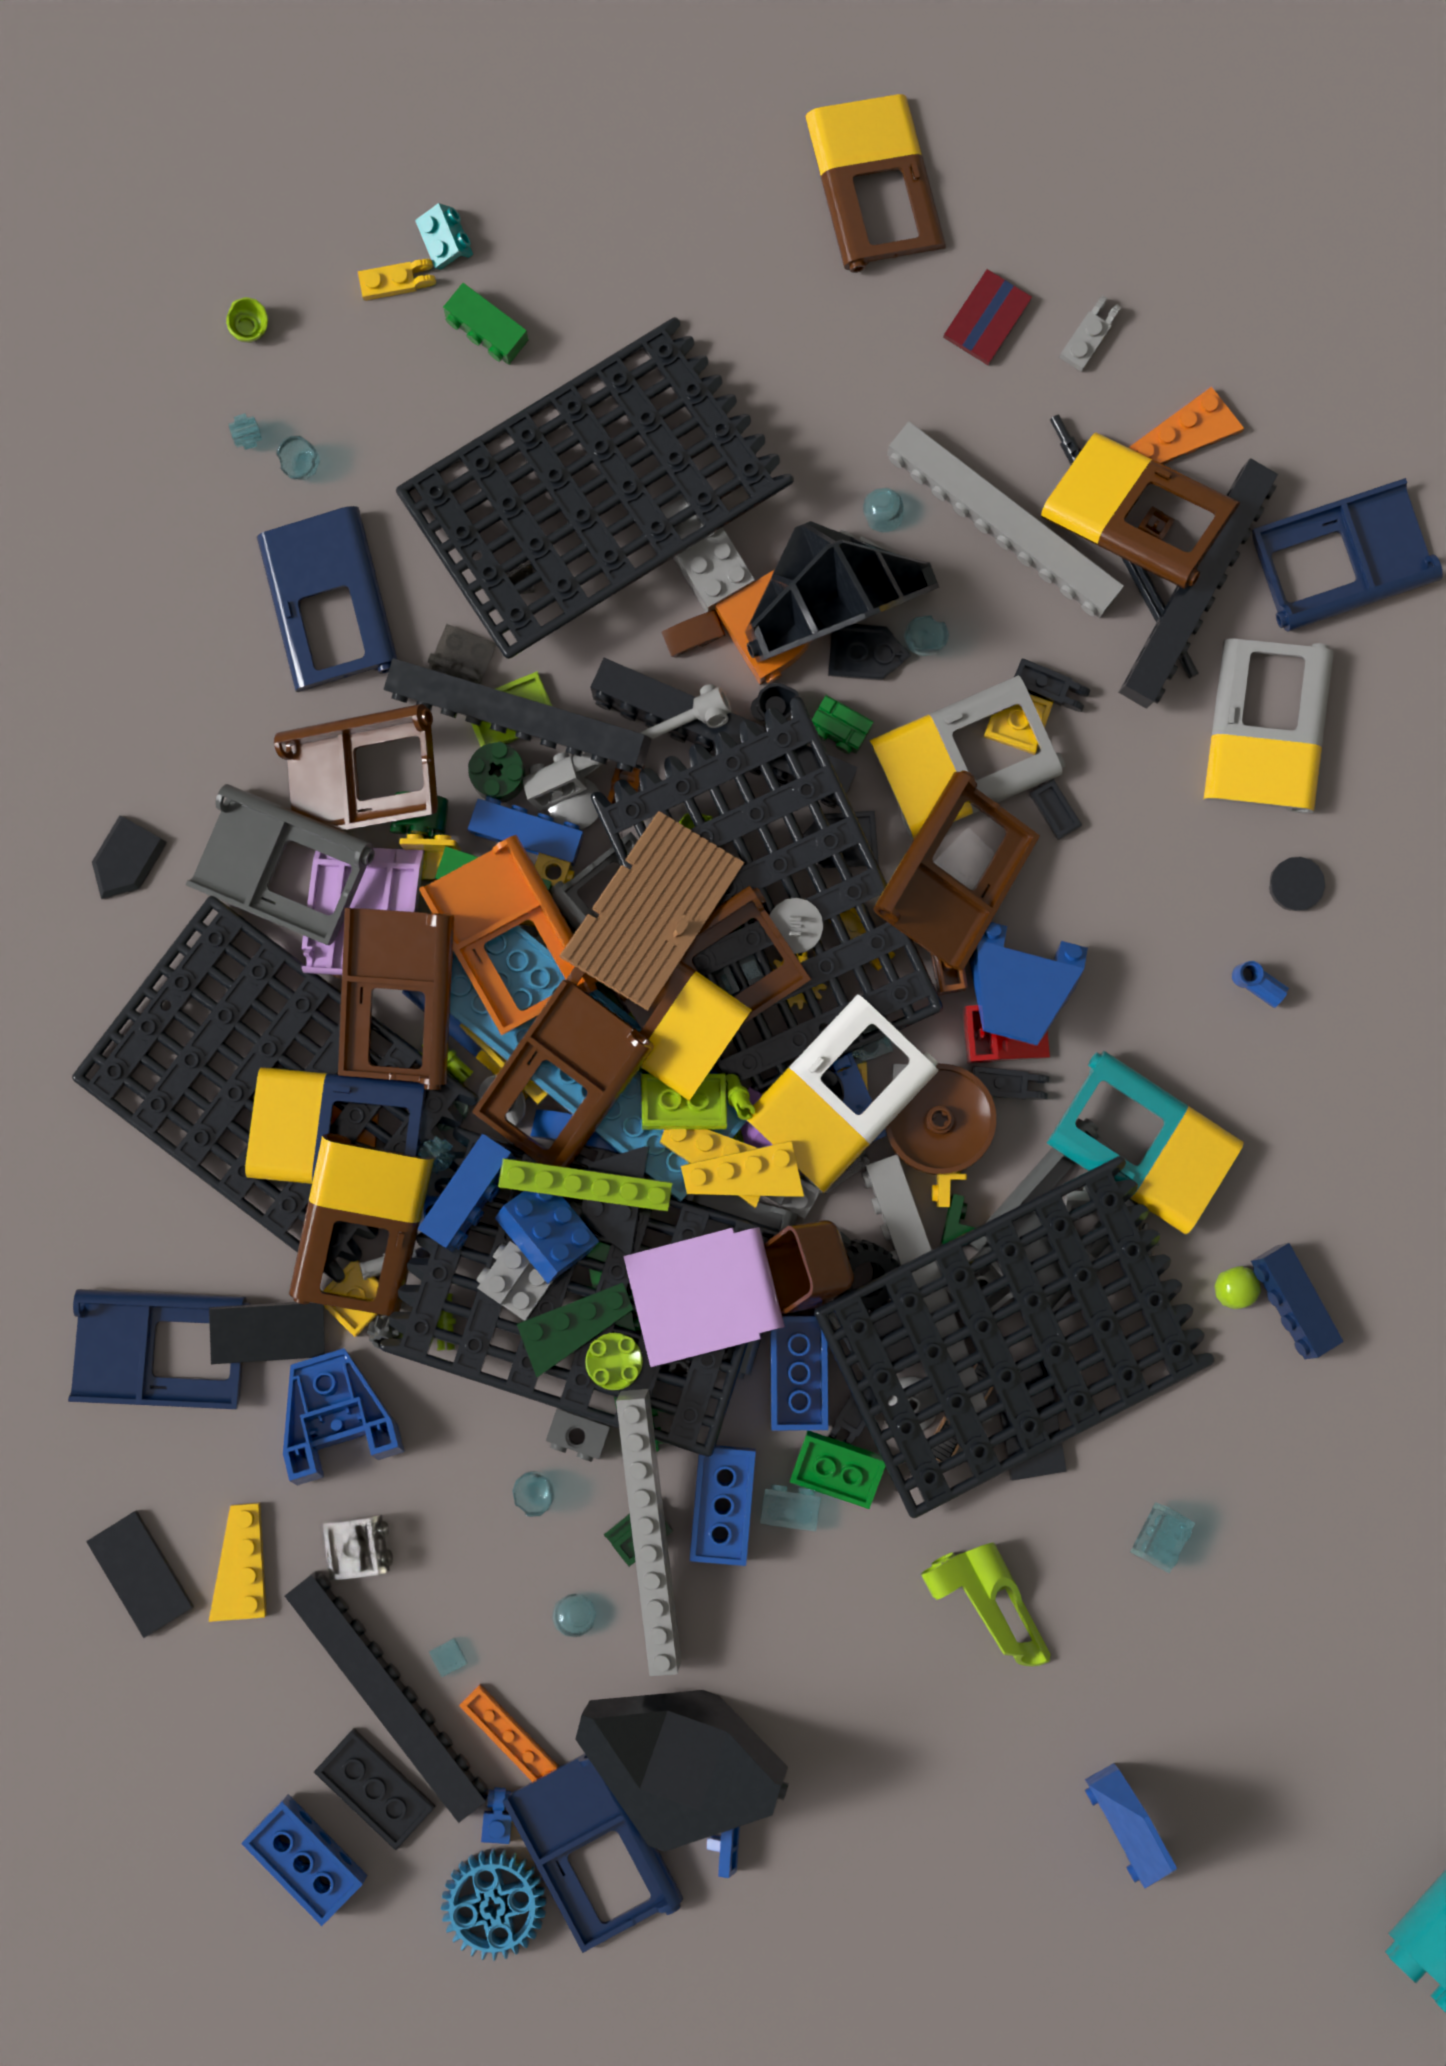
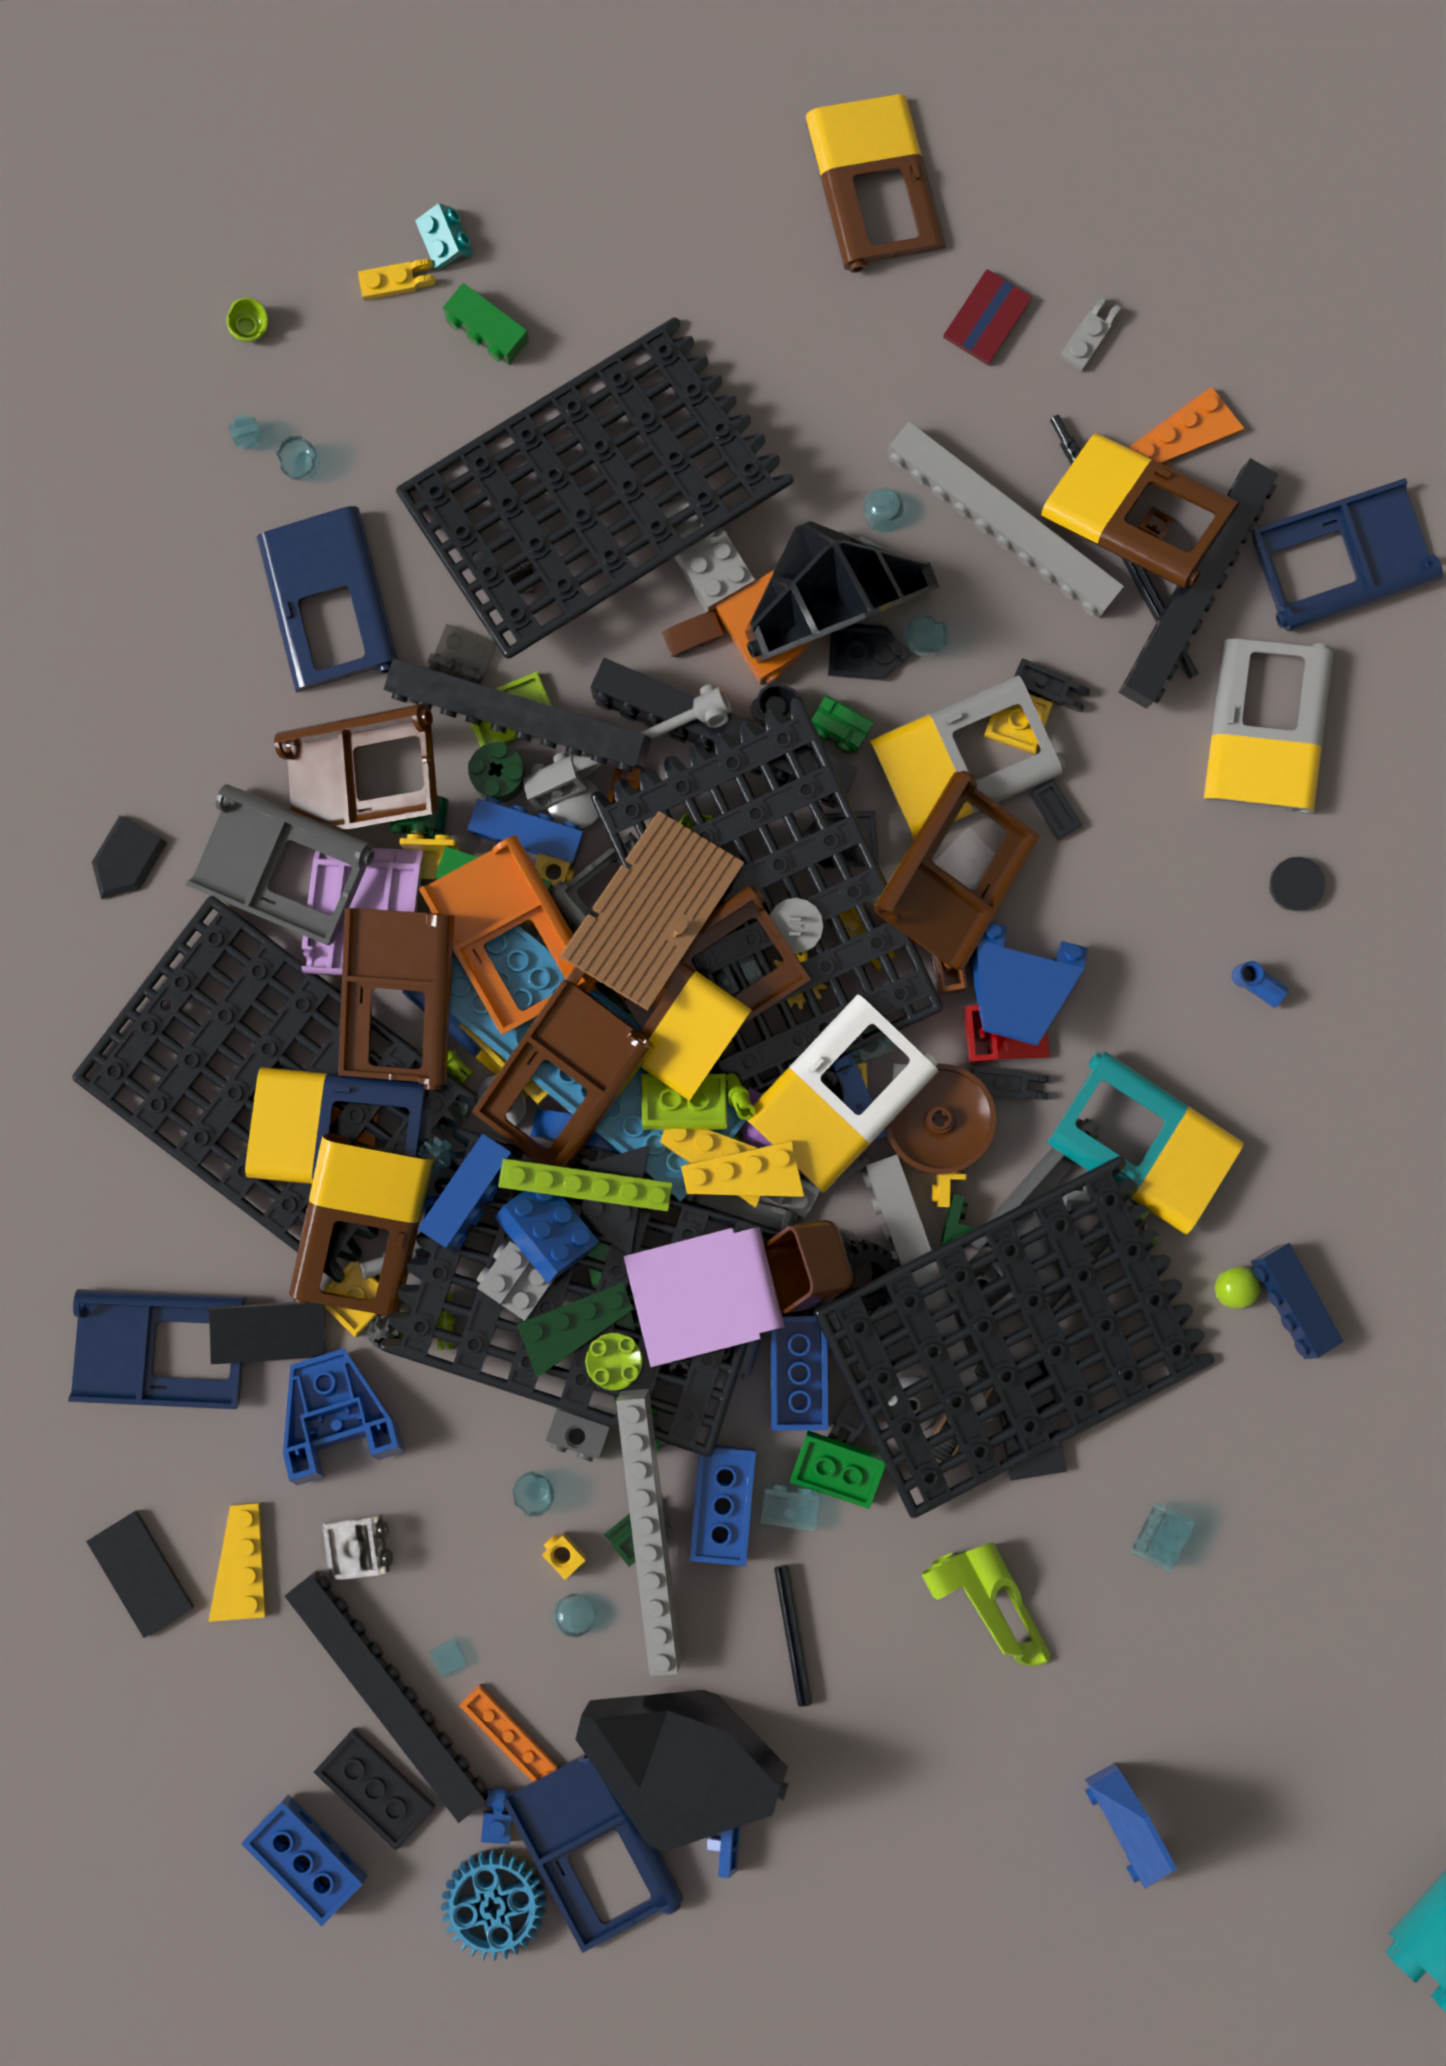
(567, 1567): none -> yellow brick
(793, 1635): none -> black axle

